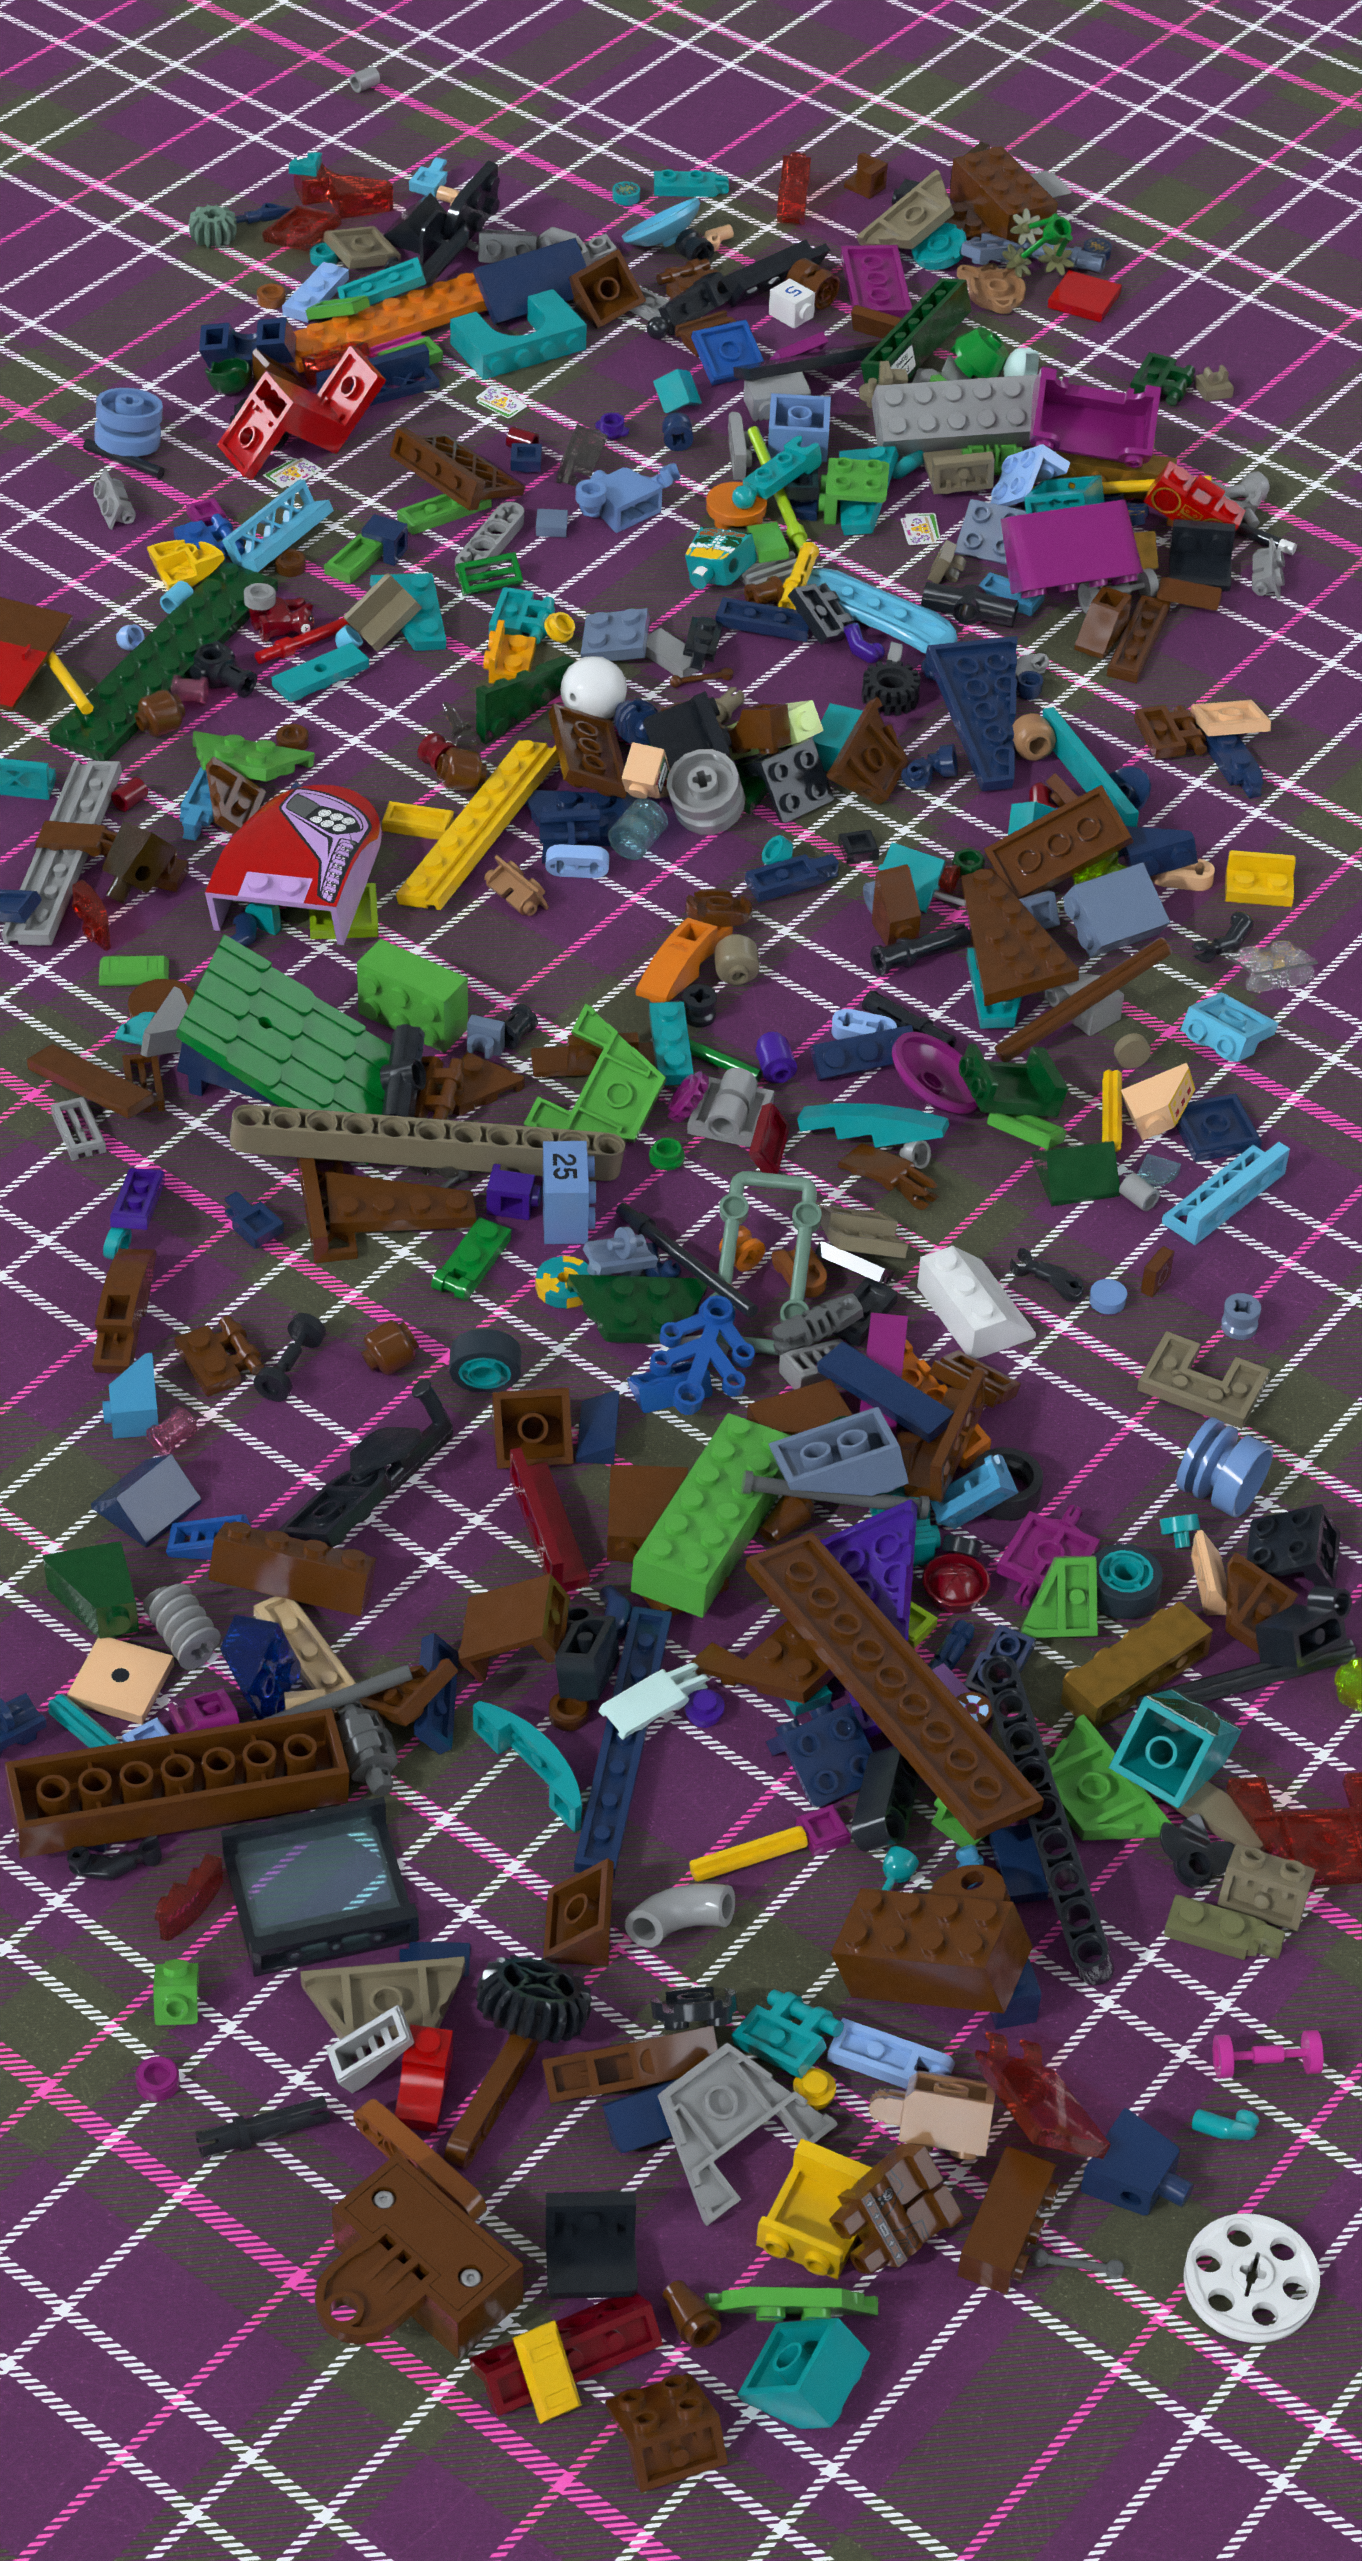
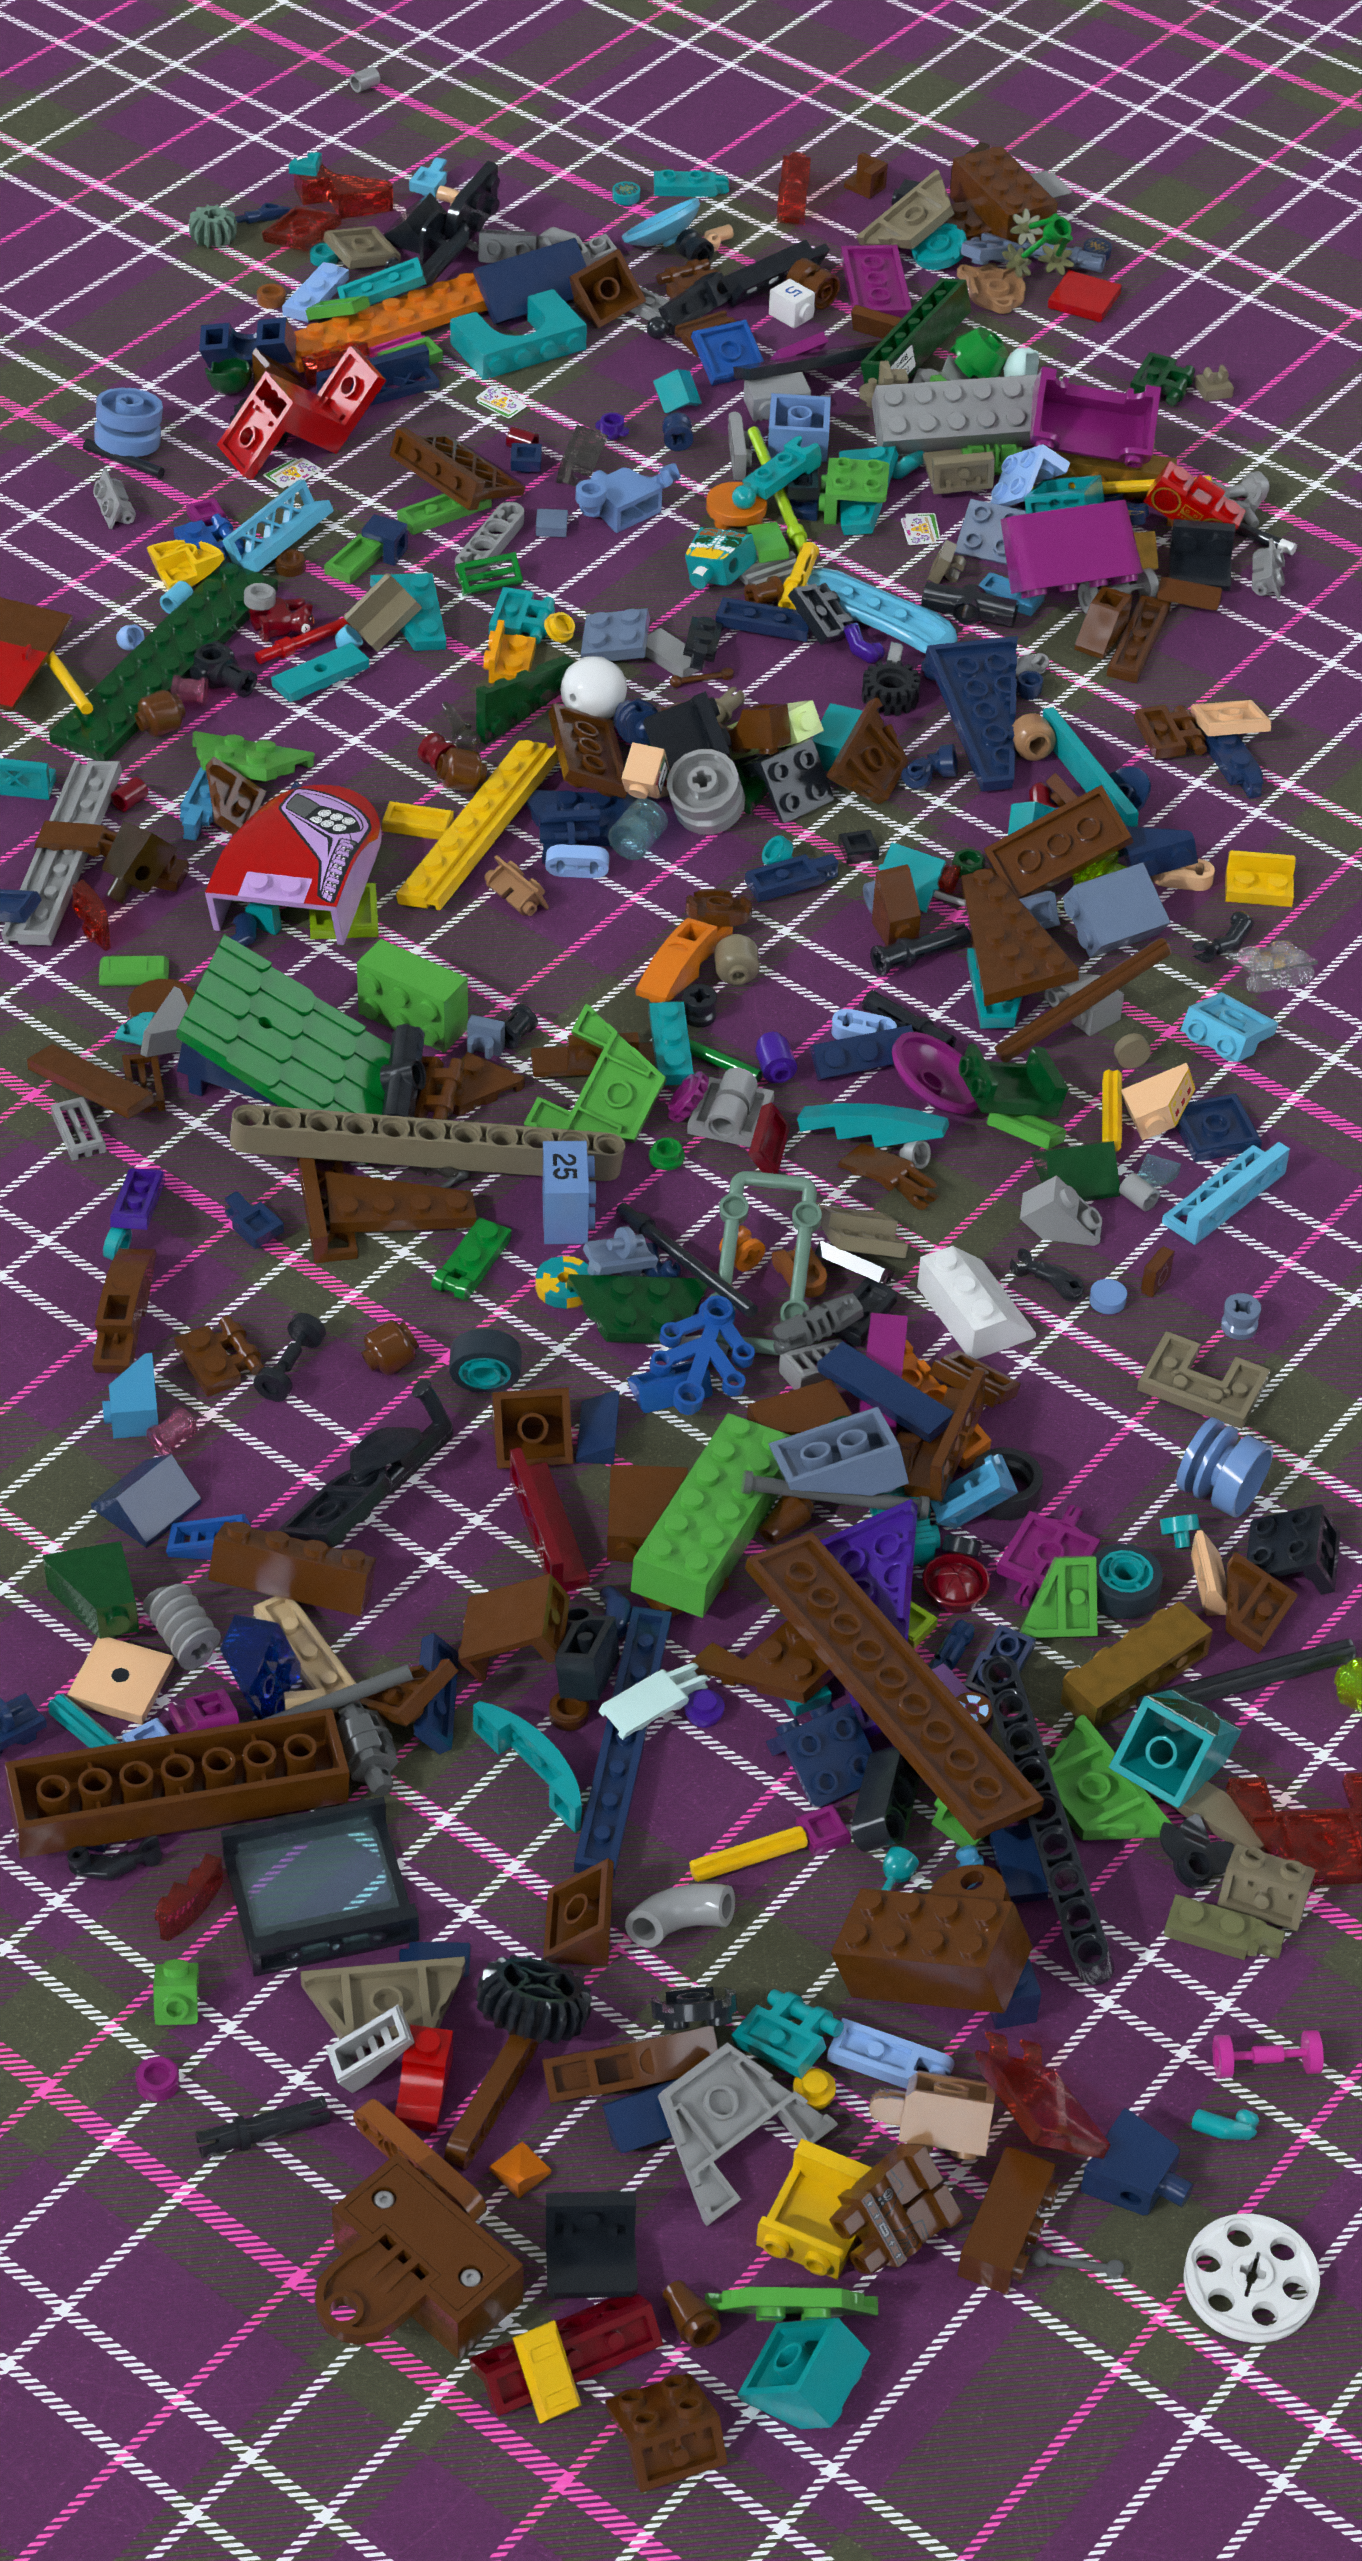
(293, 737): reddish brown tile -> none
(512, 1194): dark purple brick -> none
(520, 2169): none -> orange slope
(1060, 1214): none -> light grey slope
(1303, 1631): black hinge -> none

